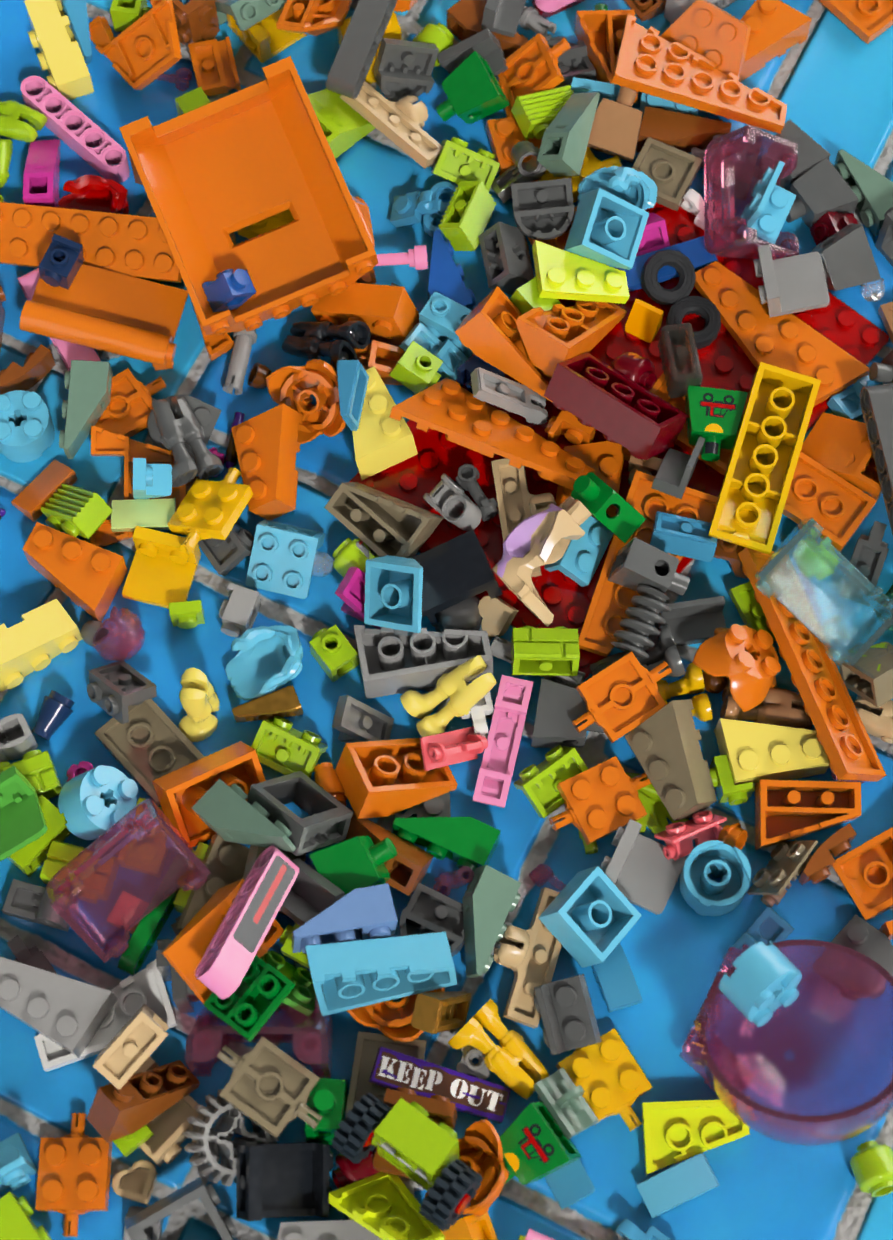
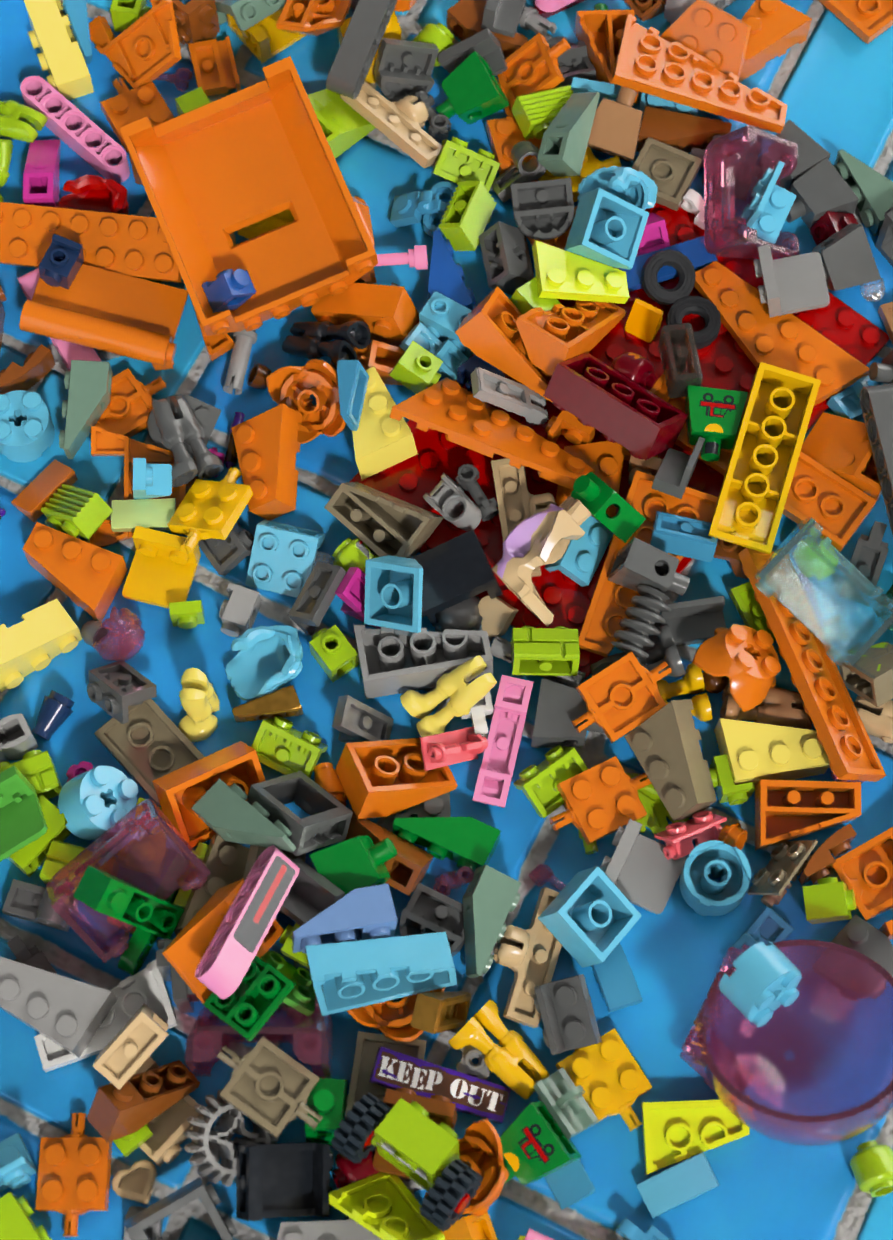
(127, 903): none -> green slope
(134, 105): none -> orange plate
(316, 596): none -> dark grey panel
(439, 123): none -> dark grey bar
(828, 901): none -> lime brick

